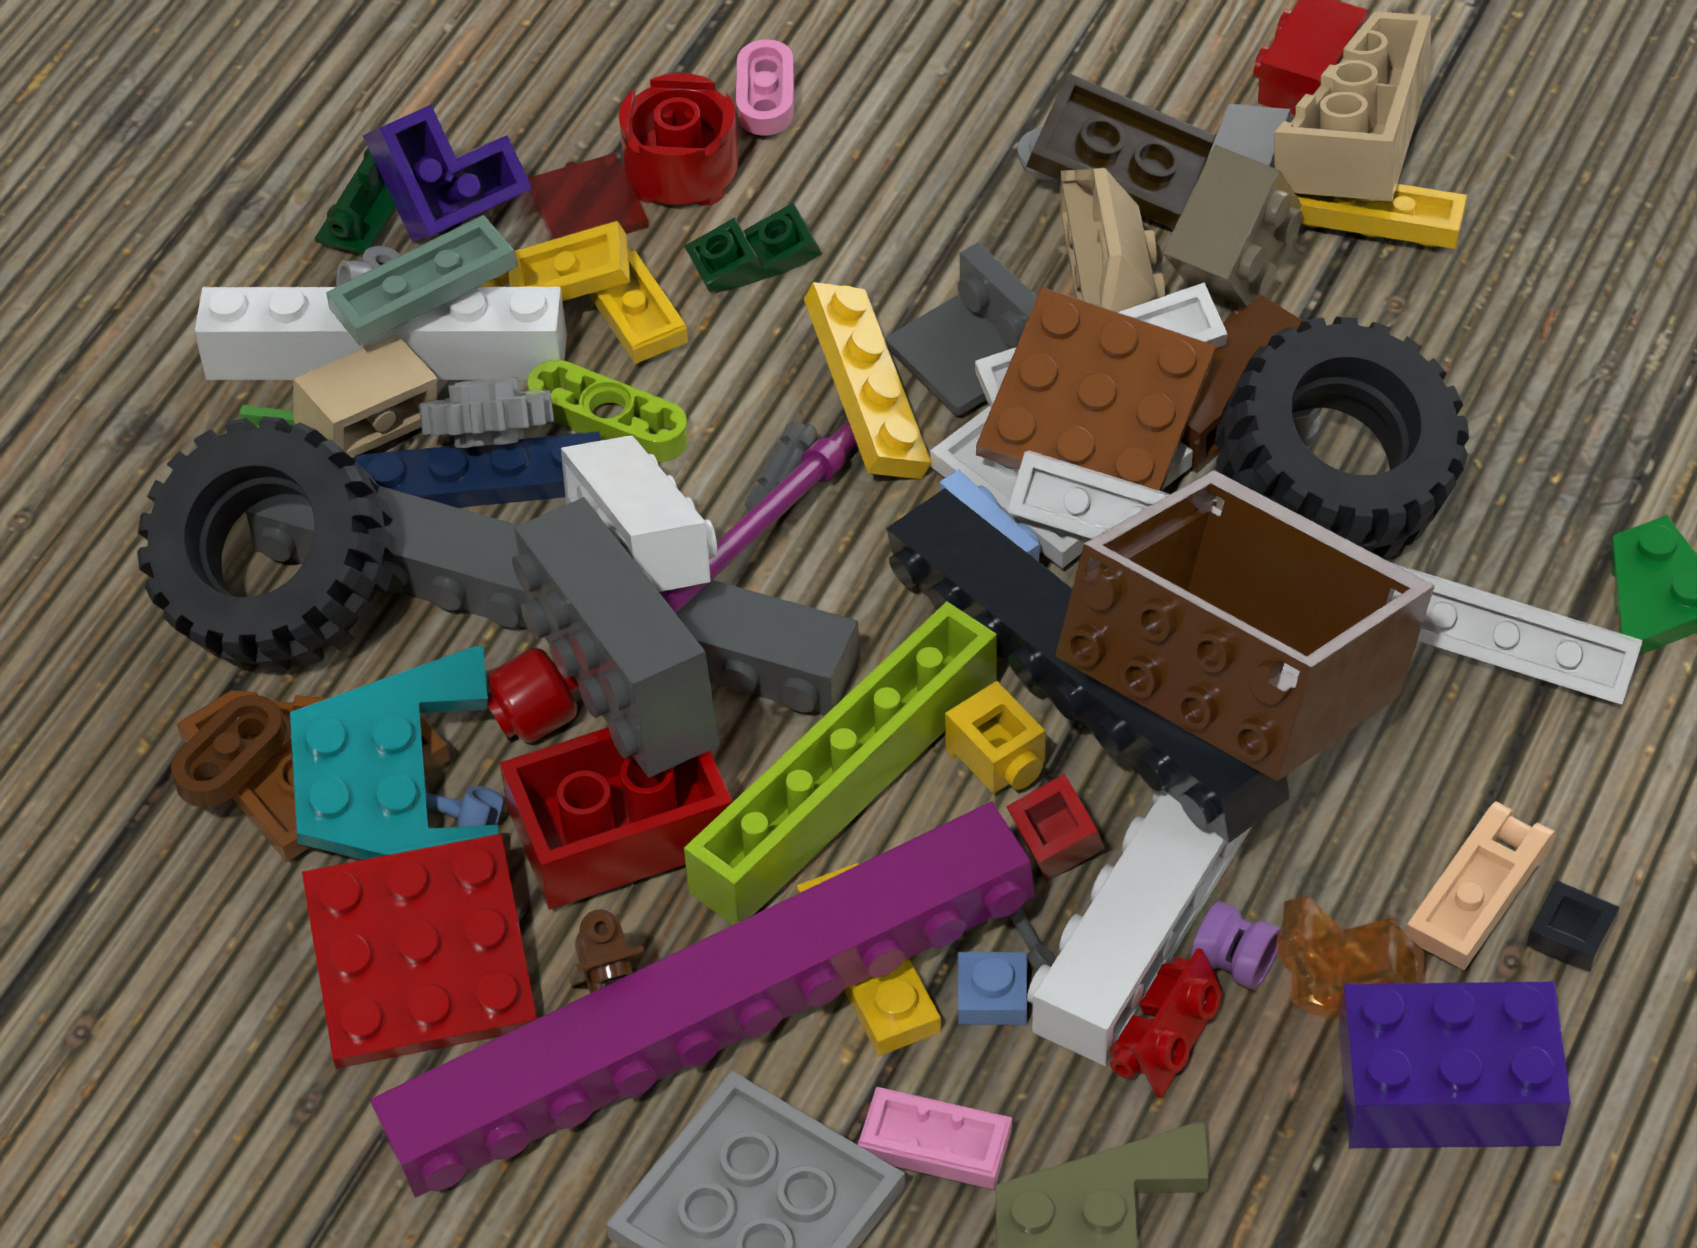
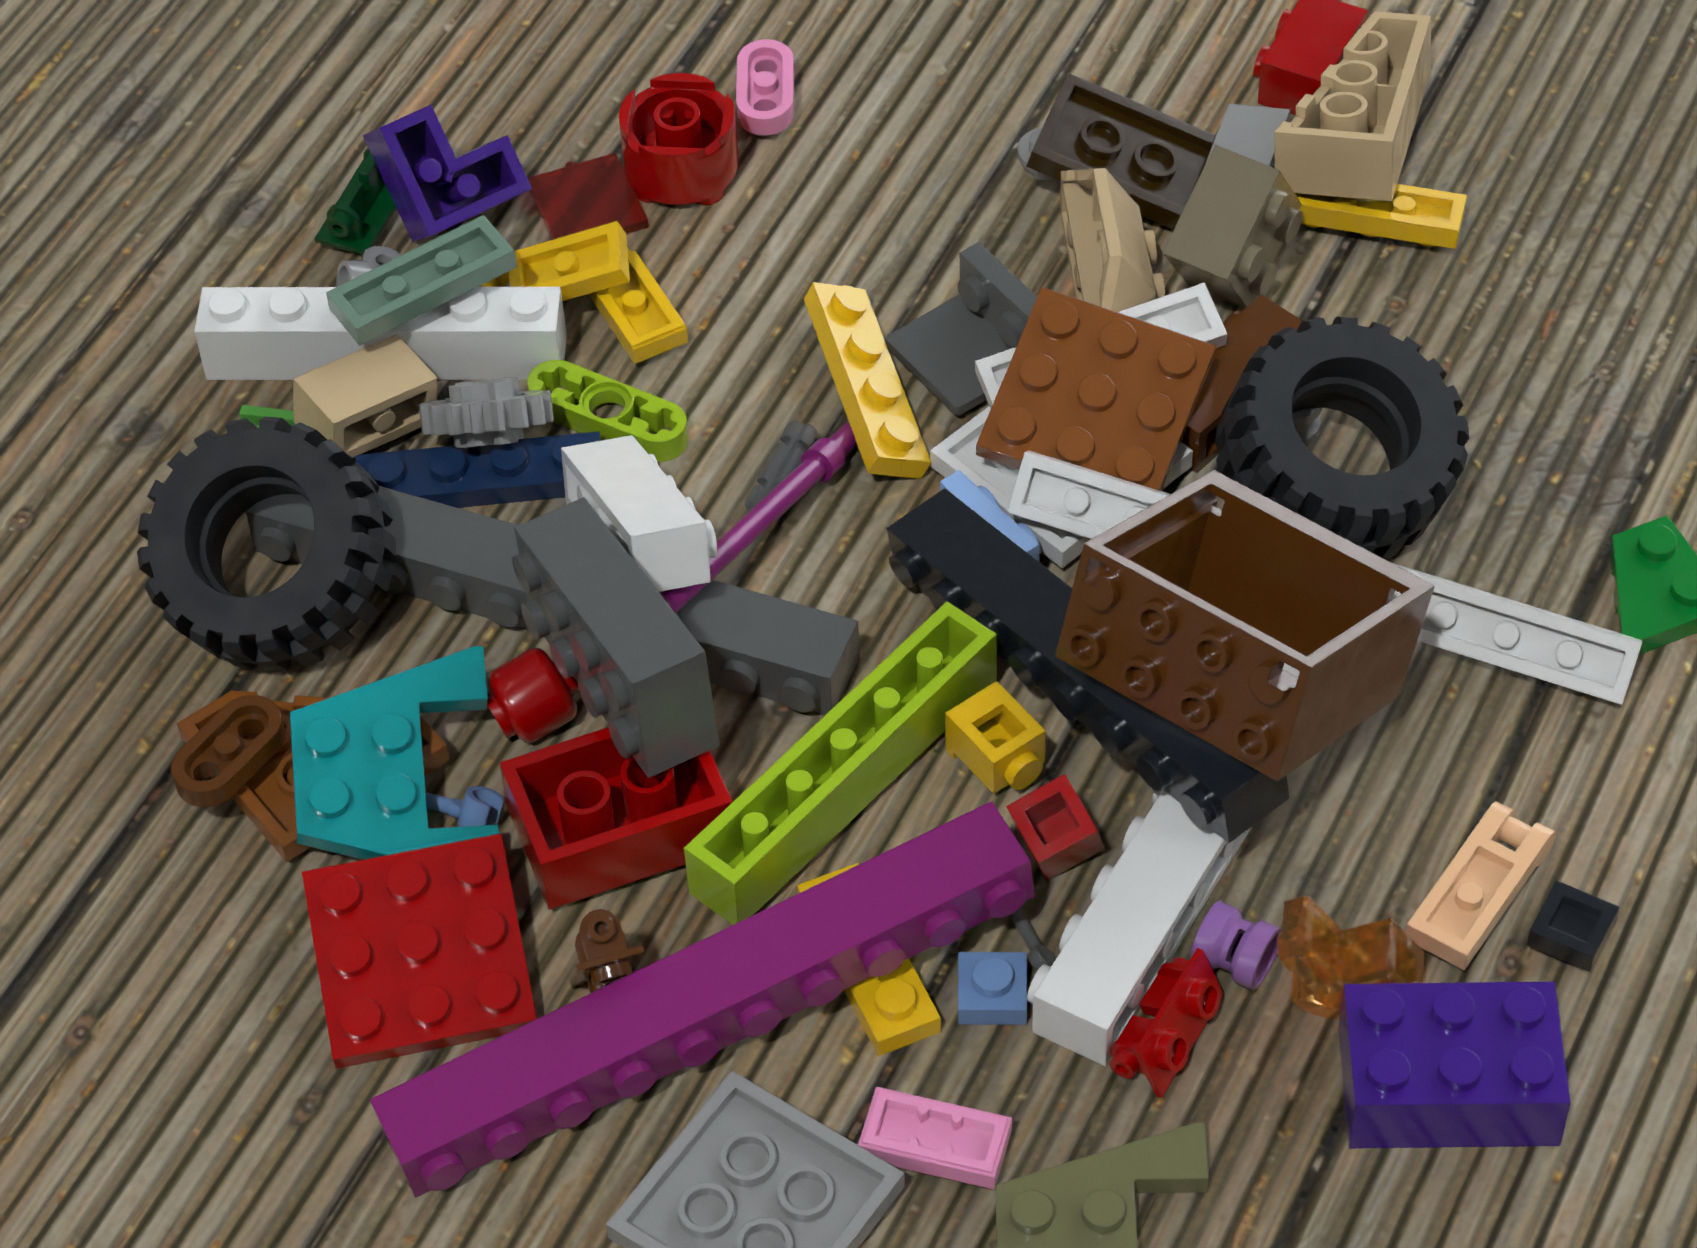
(768, 248): dark green slope -> none

